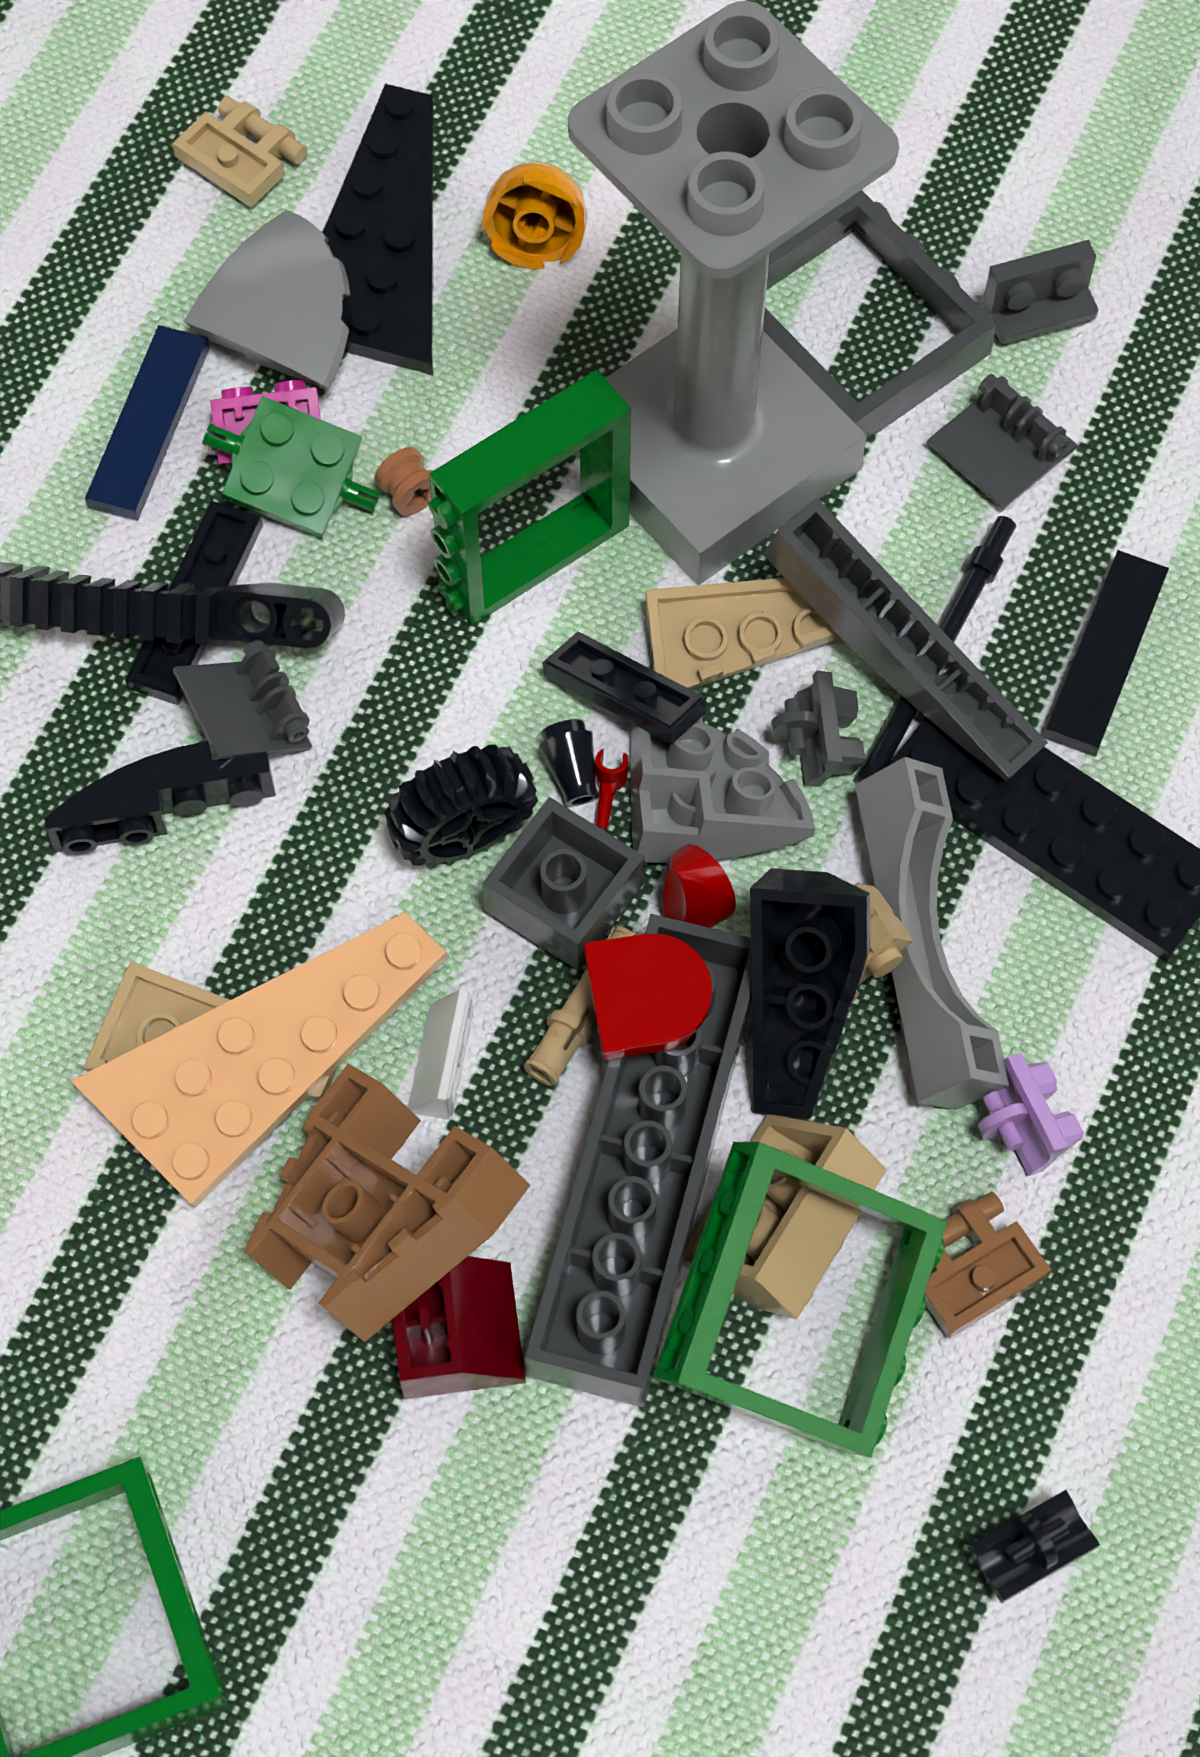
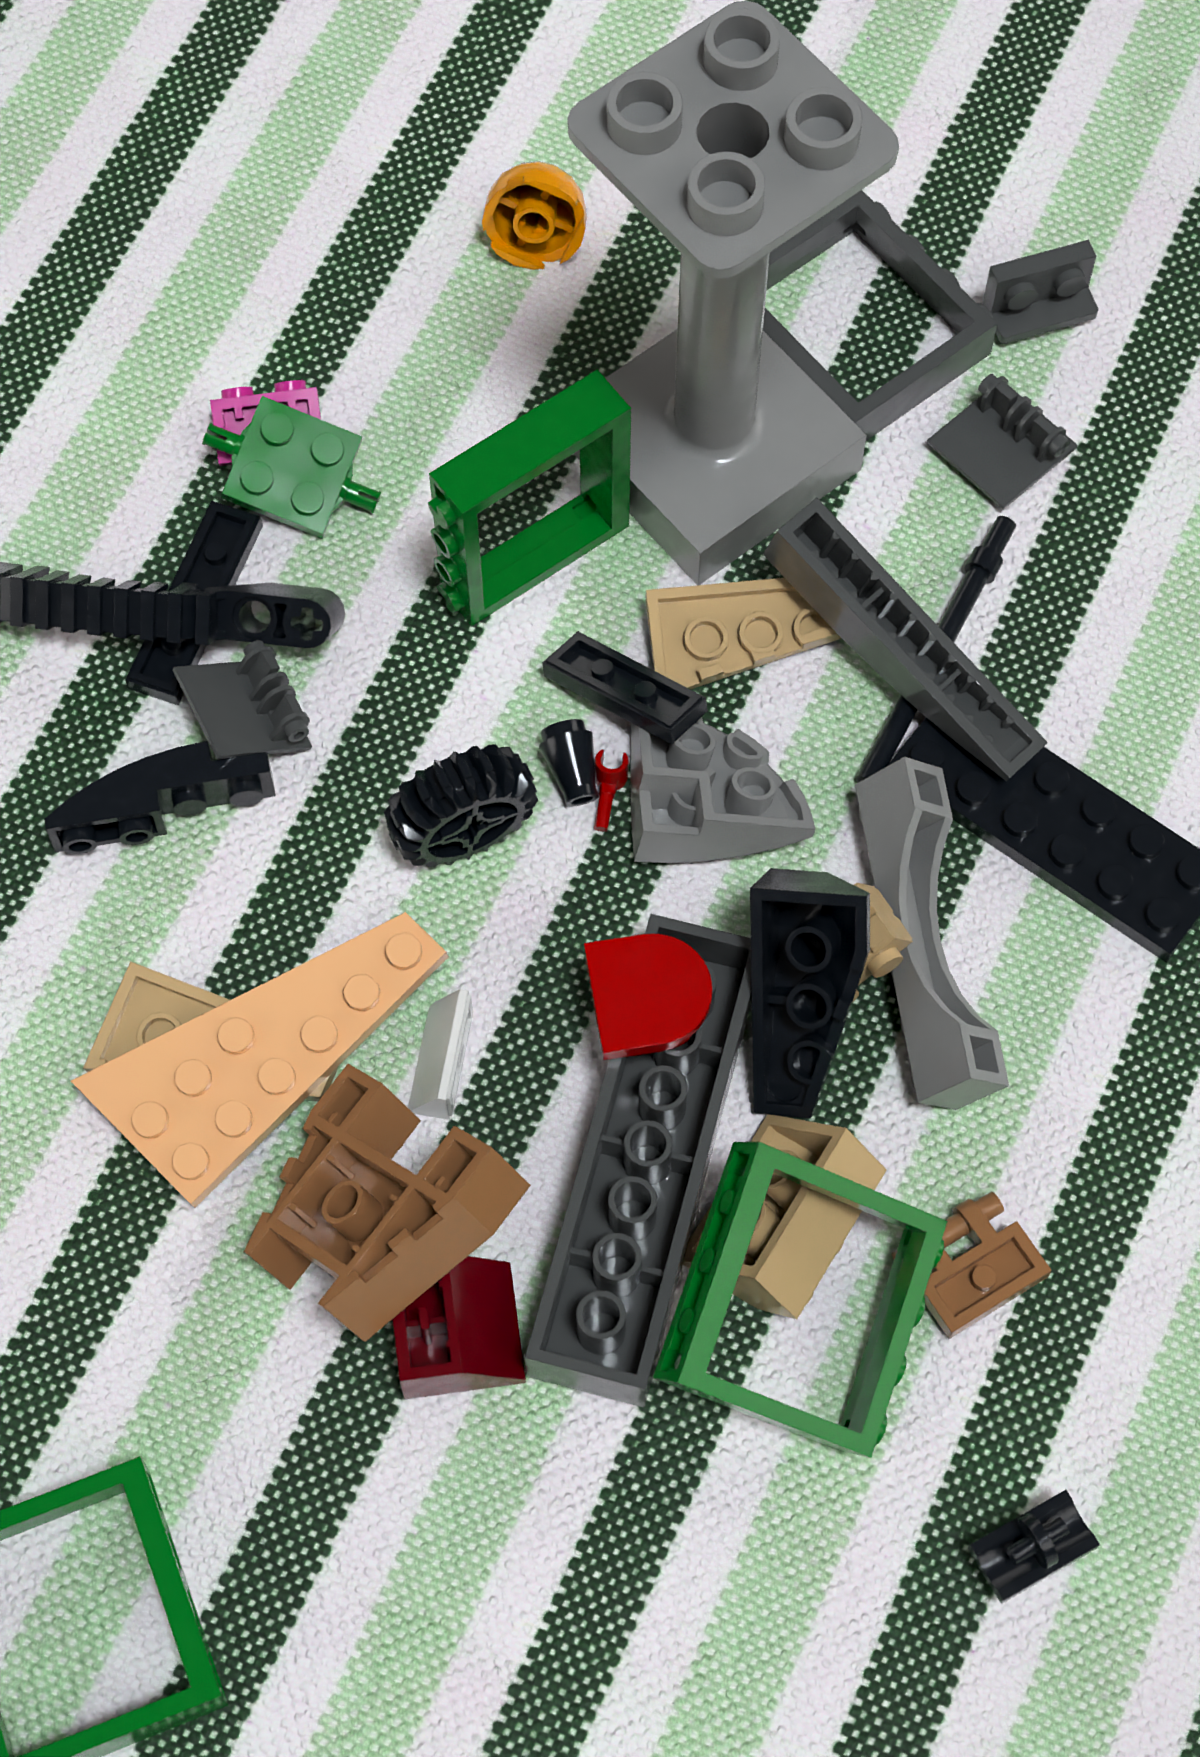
(147, 423): dark blue tile -> none
(233, 161): tan plate -> none
(279, 301): light grey brick -> none
(386, 233): black wing -> none
(406, 480): nougat wheel -> none
(563, 882): dark grey brick -> none
(567, 1029): tan pin -> none
(697, 888): red piece -> none
(813, 729): dark grey hips -> none
(1025, 1118): lavender hips -> none
(1106, 653): black tile -> none

